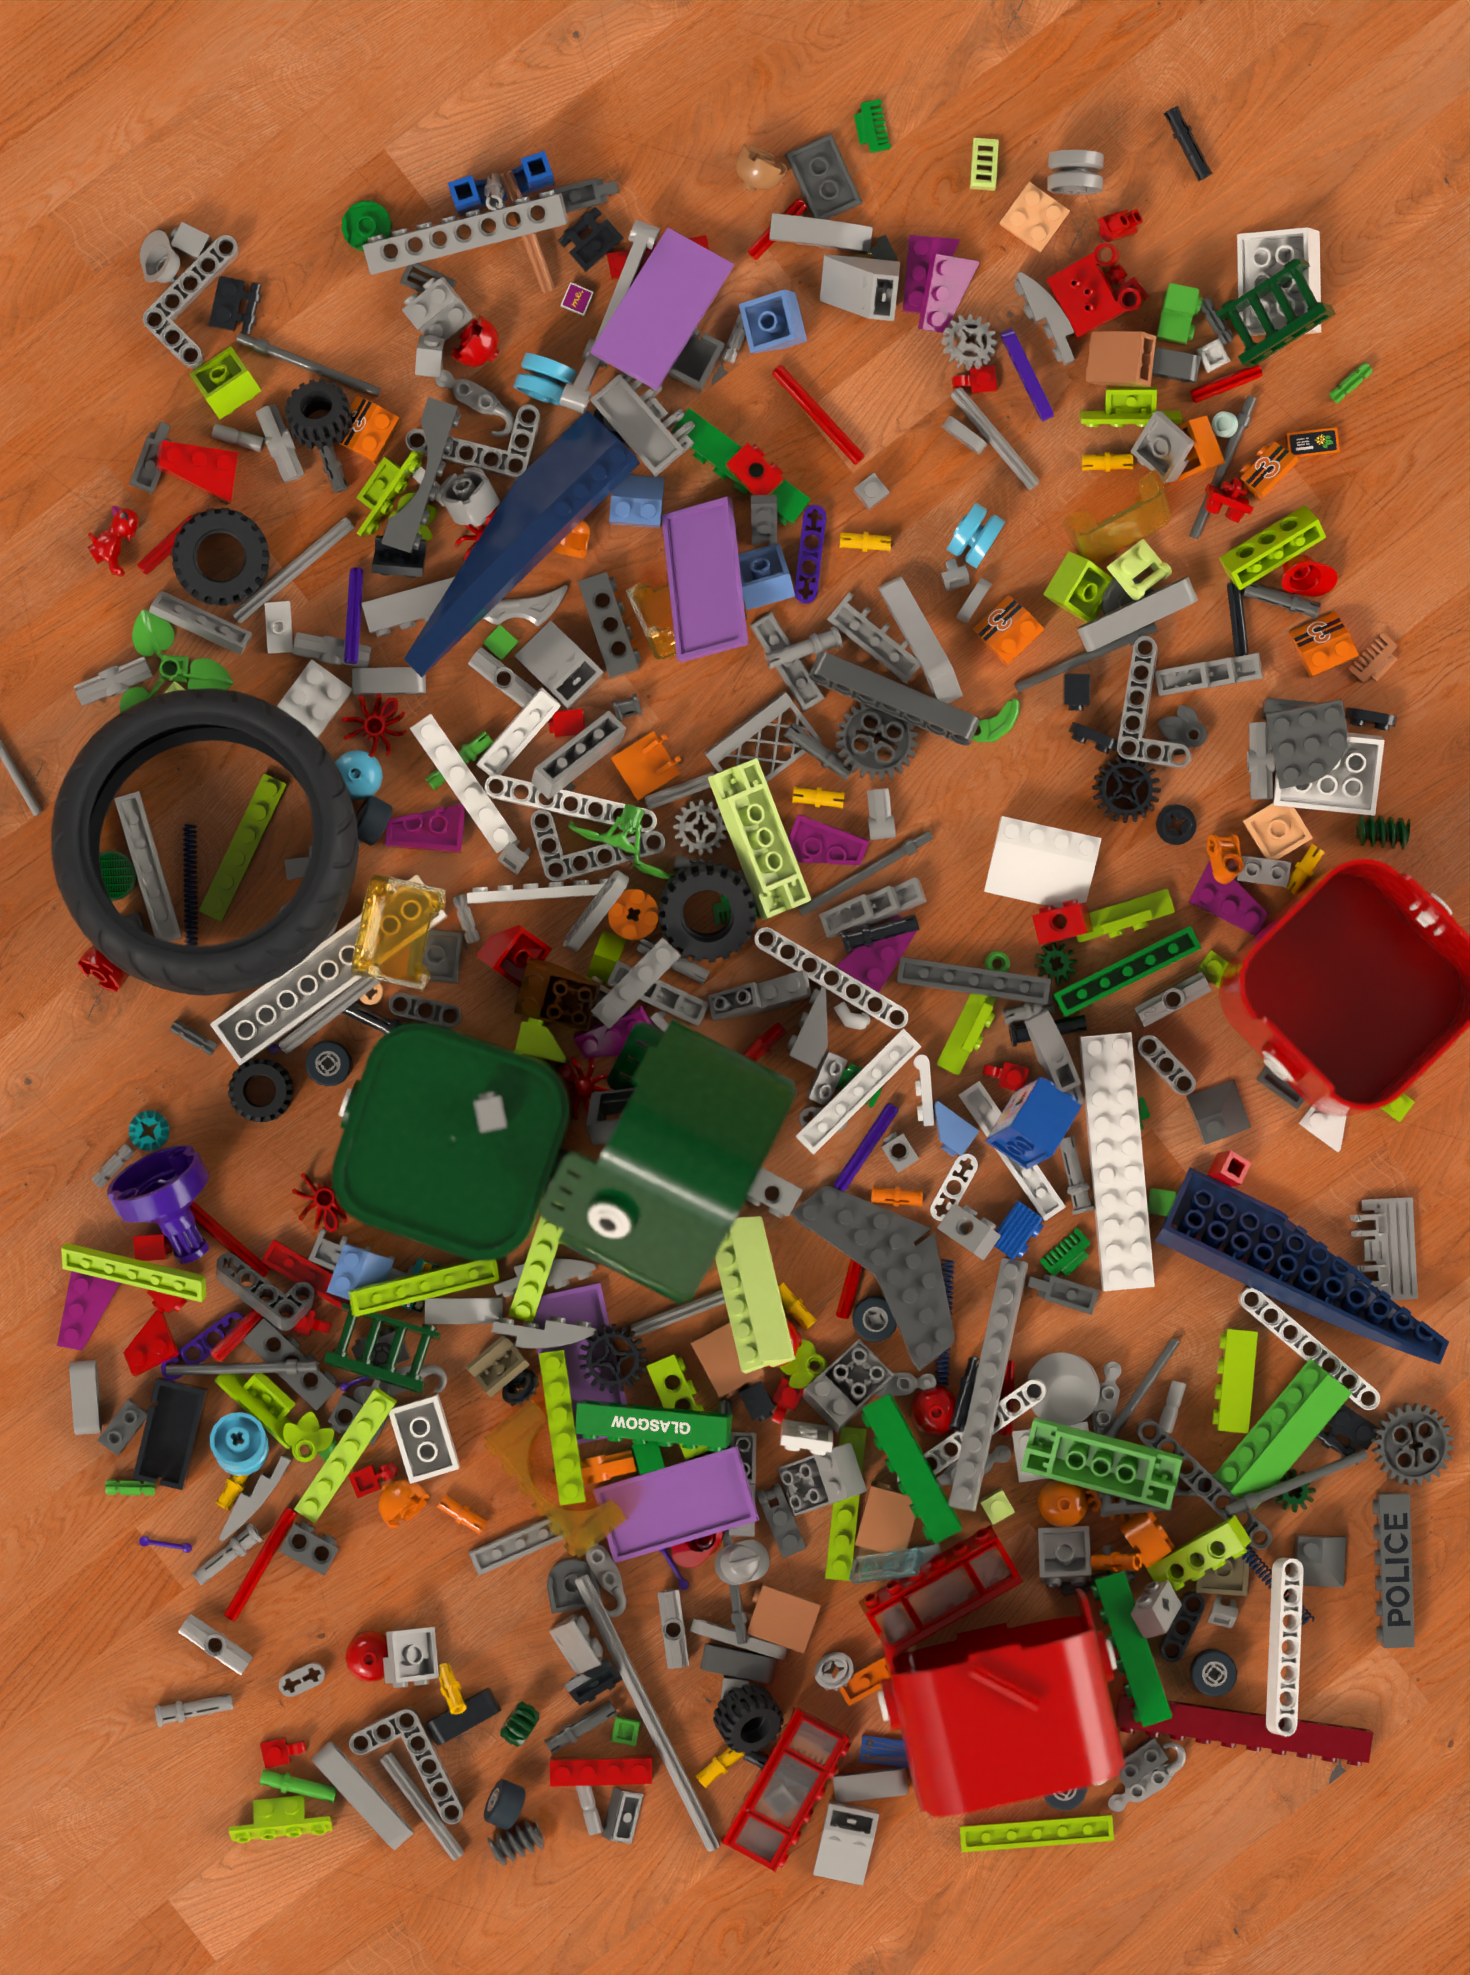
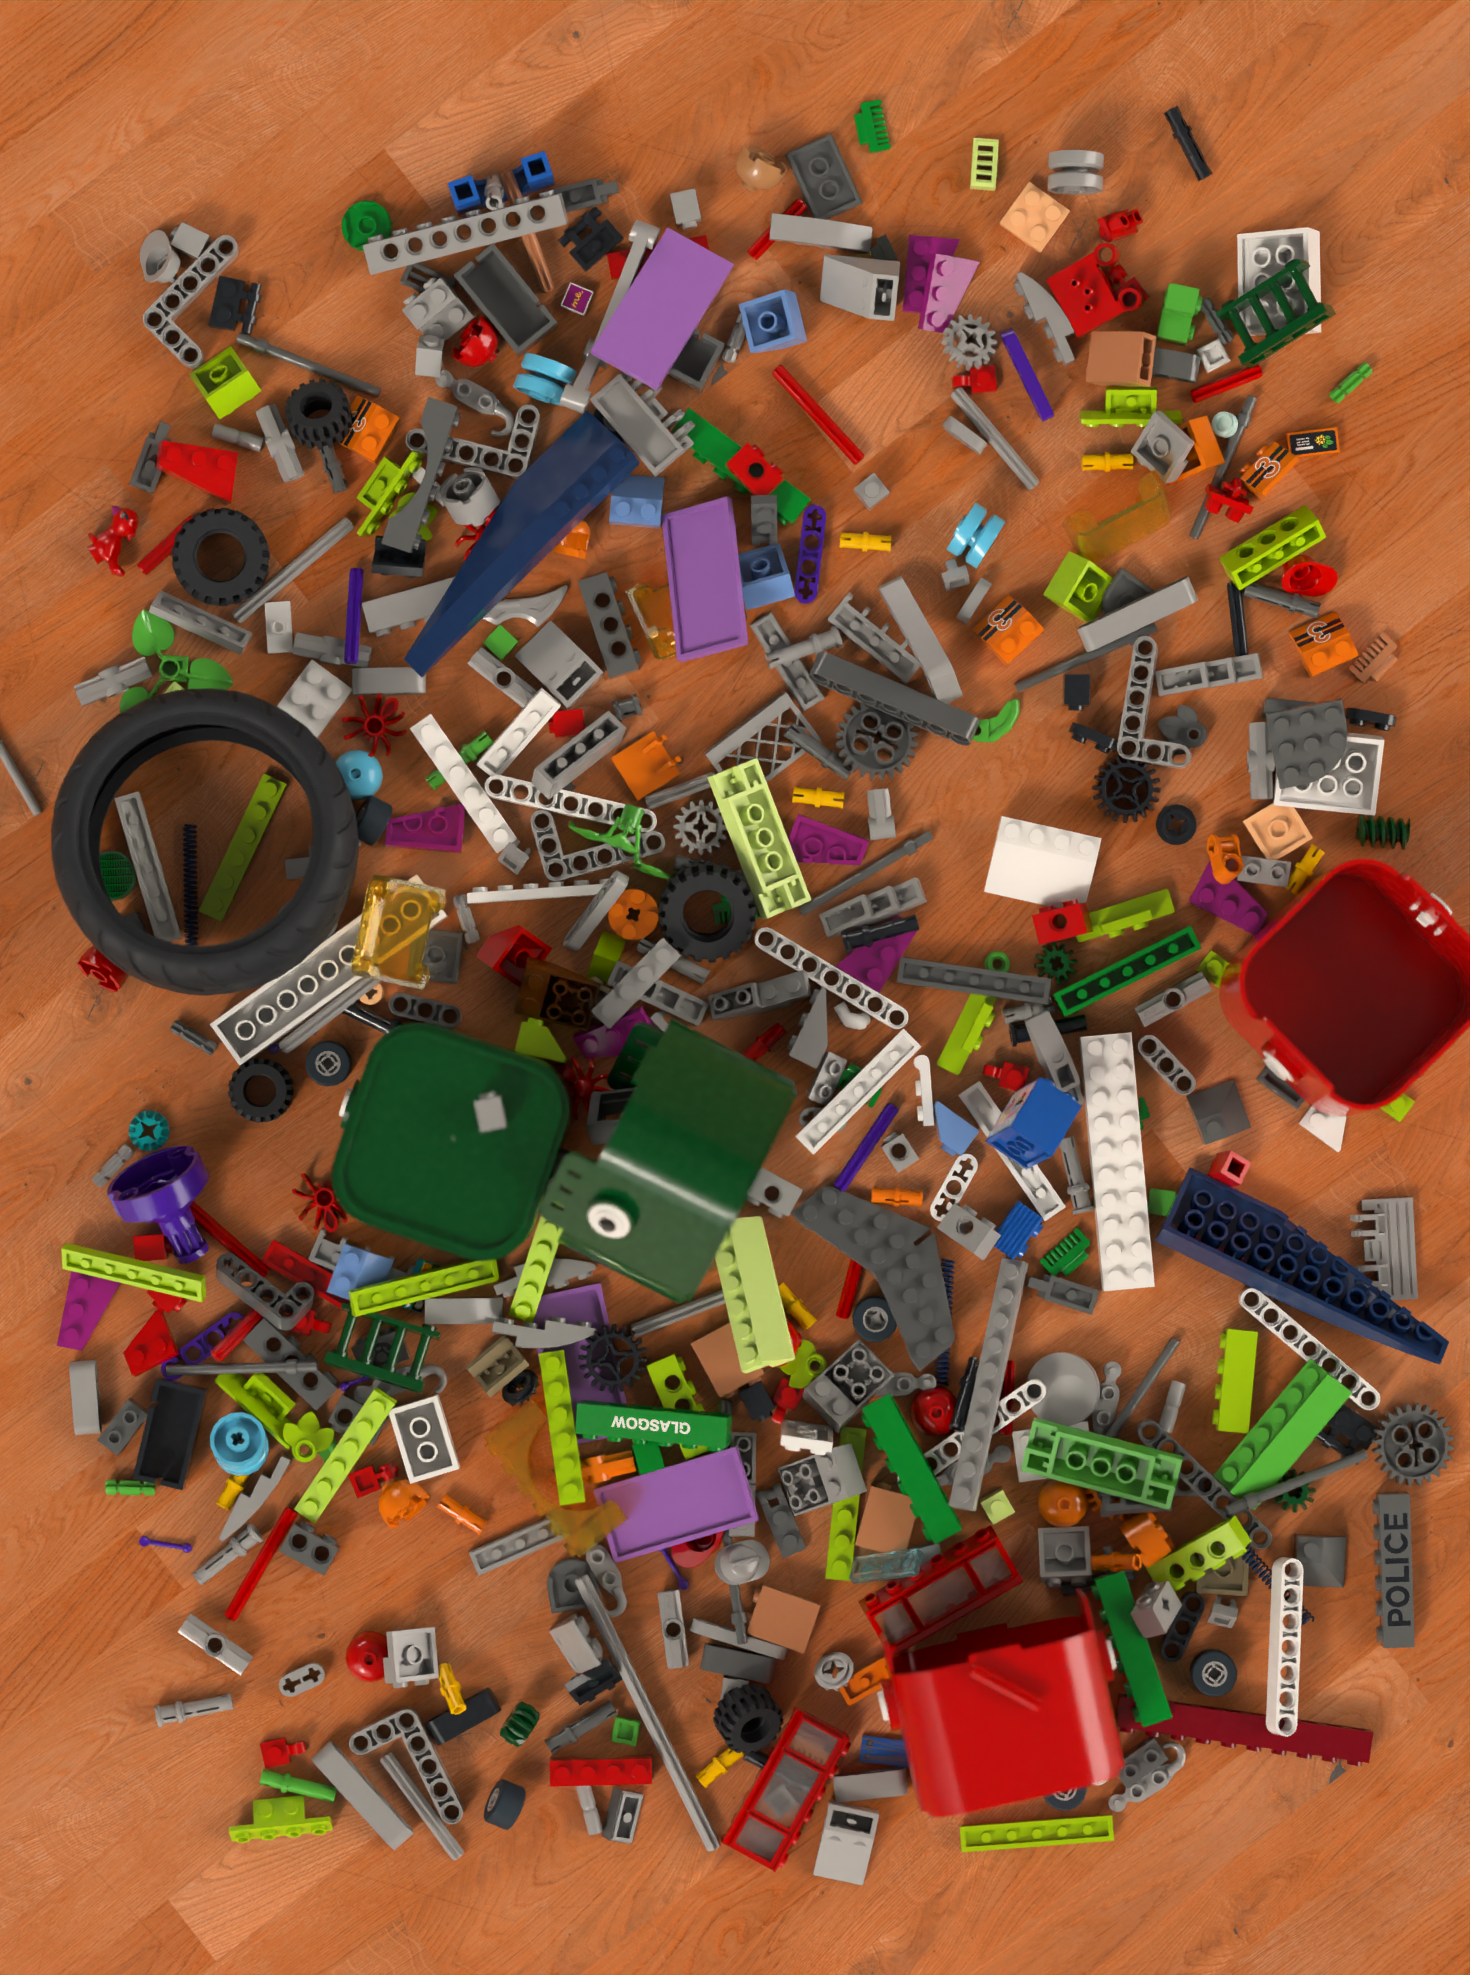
(506, 300): none -> dark grey piece
(517, 1843): dark grey piece -> none
(685, 209): none -> light grey brick
(1133, 563): yellowish green plate -> none

